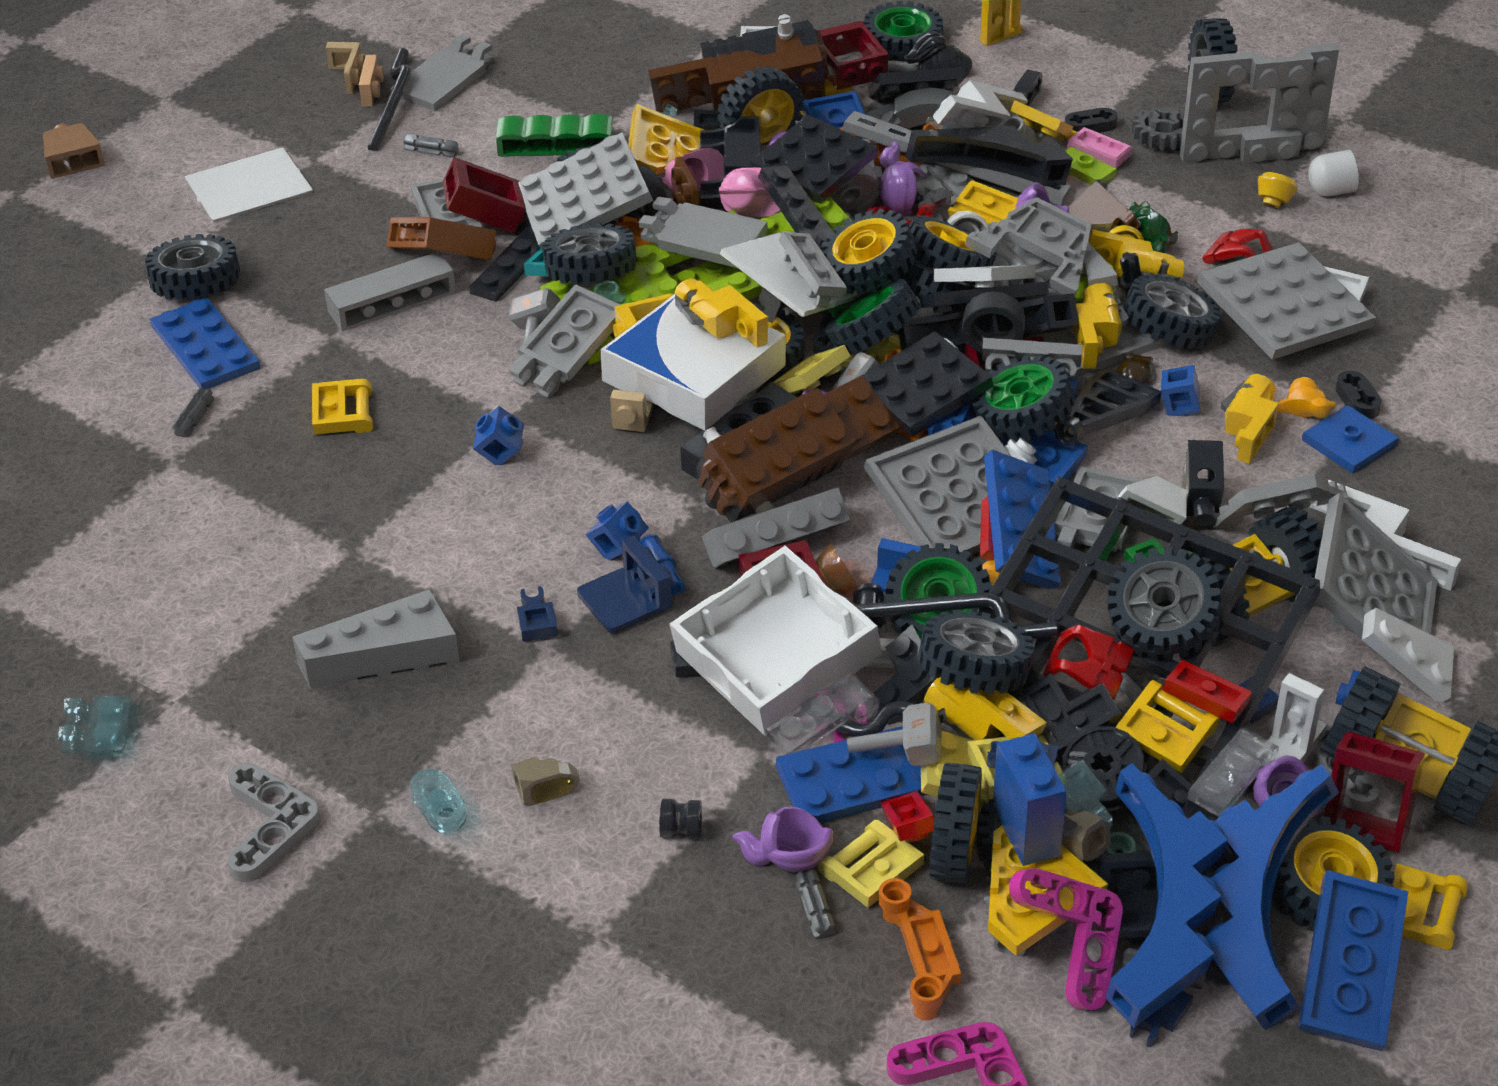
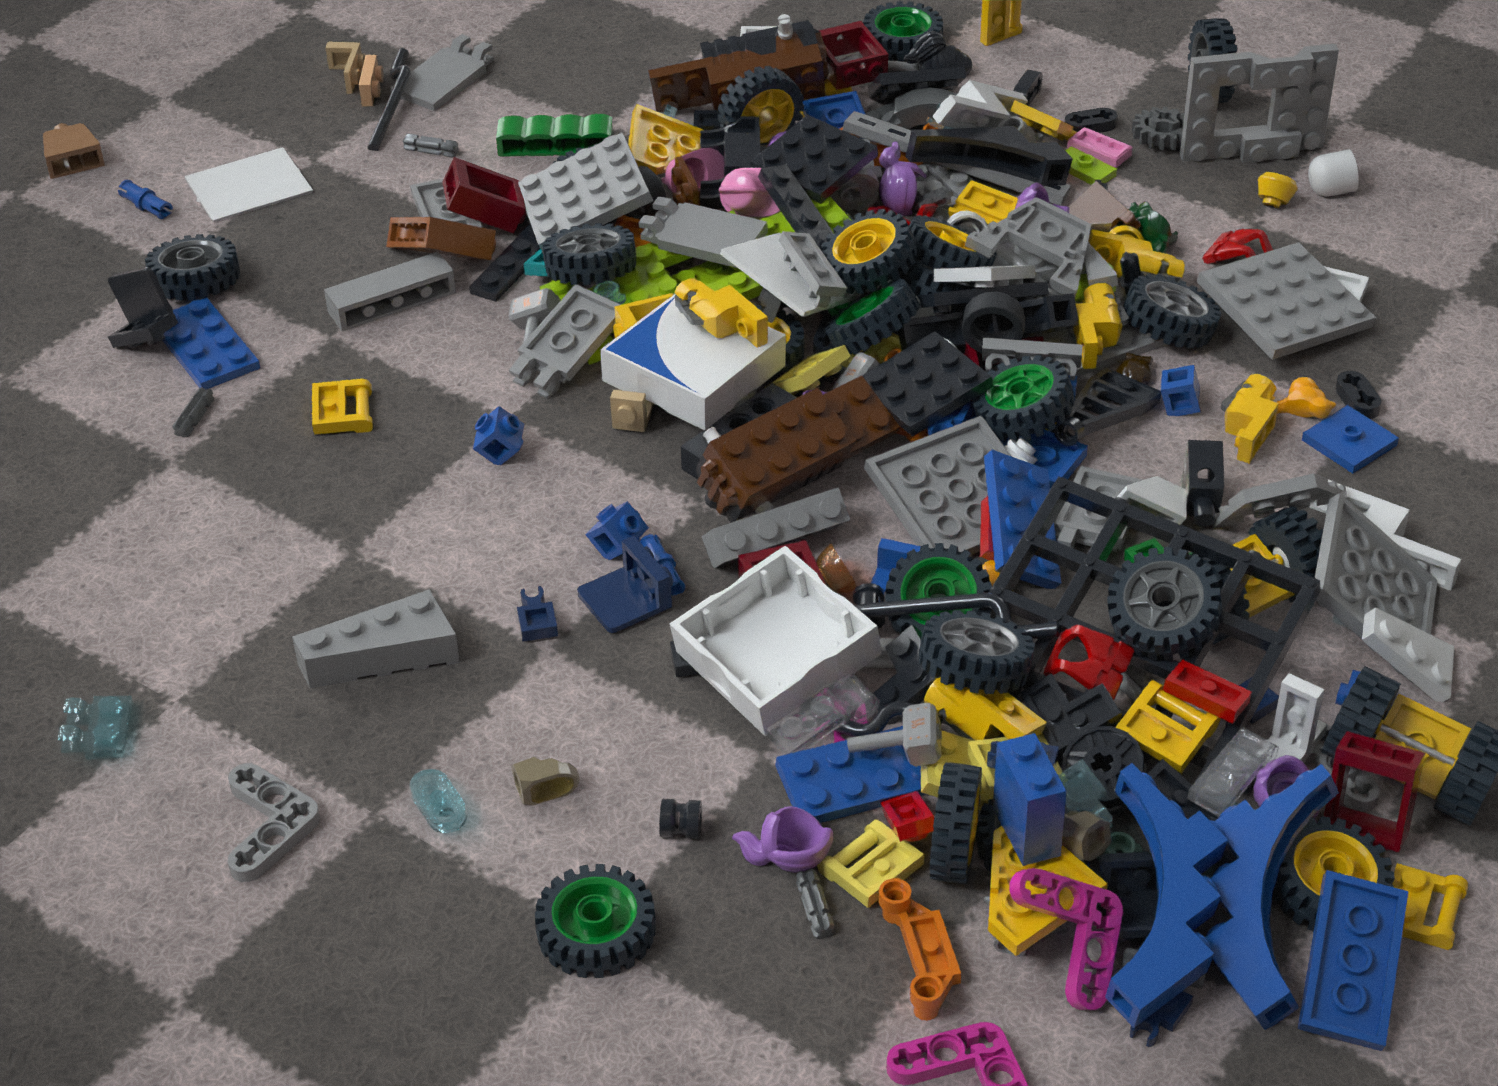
(144, 307): none -> black bracket
(145, 199): none -> blue pin
(595, 921): none -> wheel

